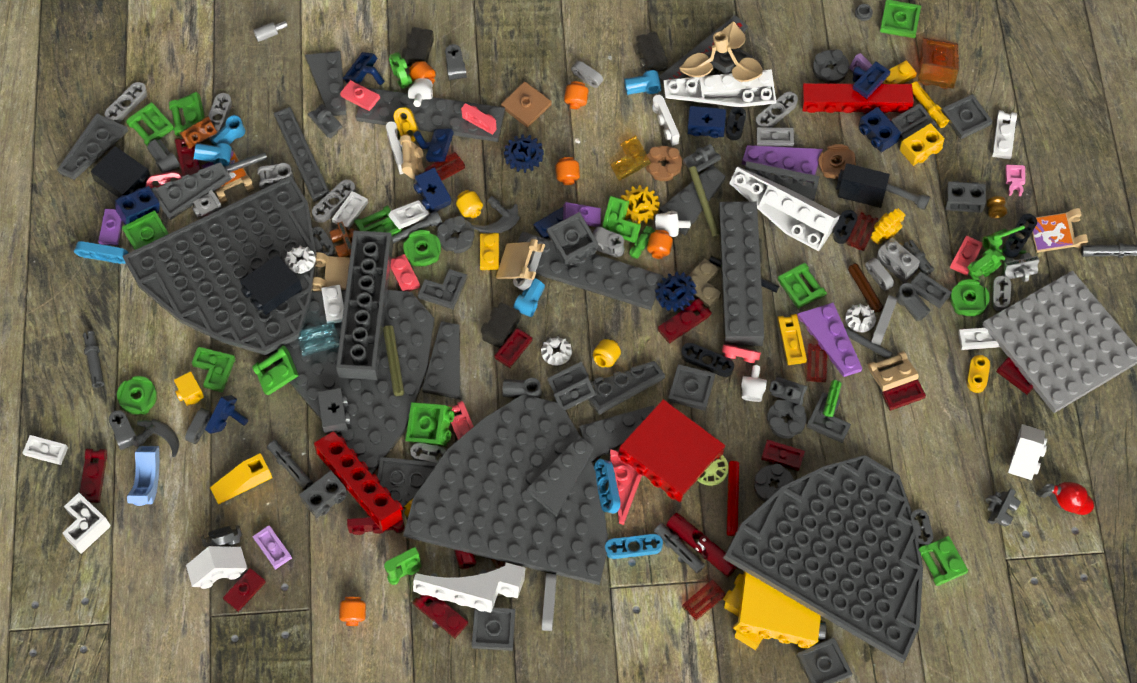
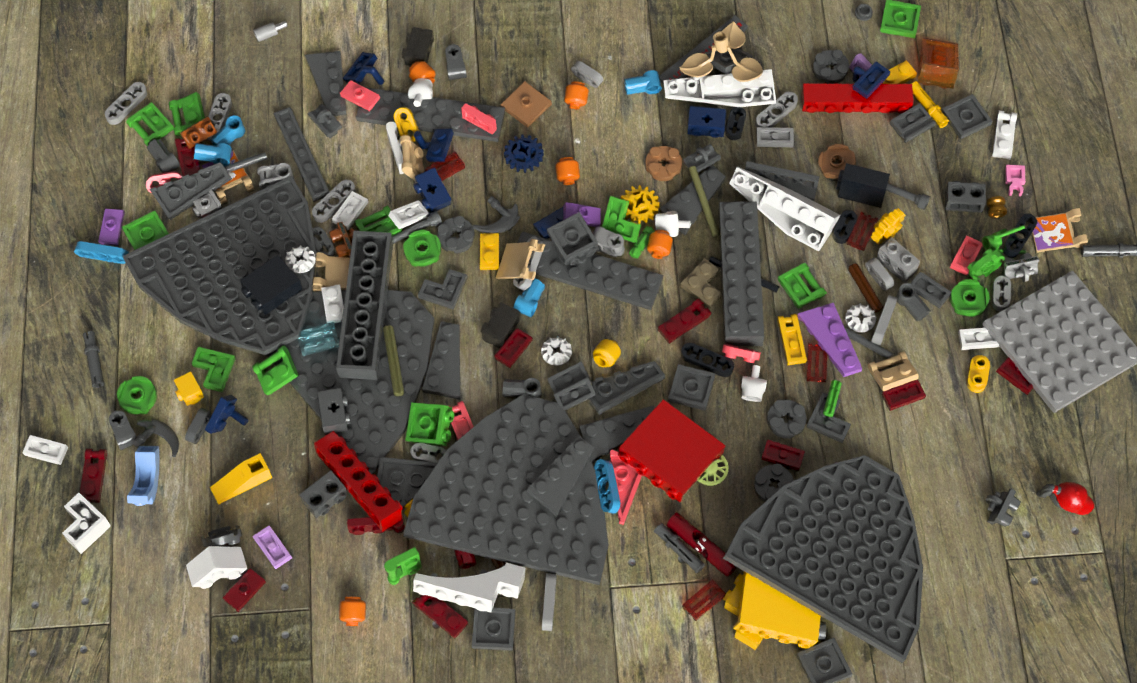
(92, 144): dark grey wing -> none
(120, 173): black brick -> none
(138, 208): dark blue brick -> none
(284, 458): dark grey pin -> none
(398, 67): bright green plate -> none
(404, 274): coral plate -> none
(469, 204): yellow head -> none
(633, 161): clear yellow plate -> none
(649, 550): dark azure beam -> none
(651, 52): clear smoke brick -> none
(665, 119): white plate -> none
(676, 291): dark blue gear -> none
(733, 497): red axle -> none
(788, 390): dark grey hips -> none
(794, 159): medium lavender wing -> none
(882, 127): dark blue brick -> none
(920, 142): yellow brick -> none
(924, 265): dark grey pin -> none
(925, 527): dark grey beam -> none
(947, 557): bright green plate -> none
(1028, 449): white brick -> none

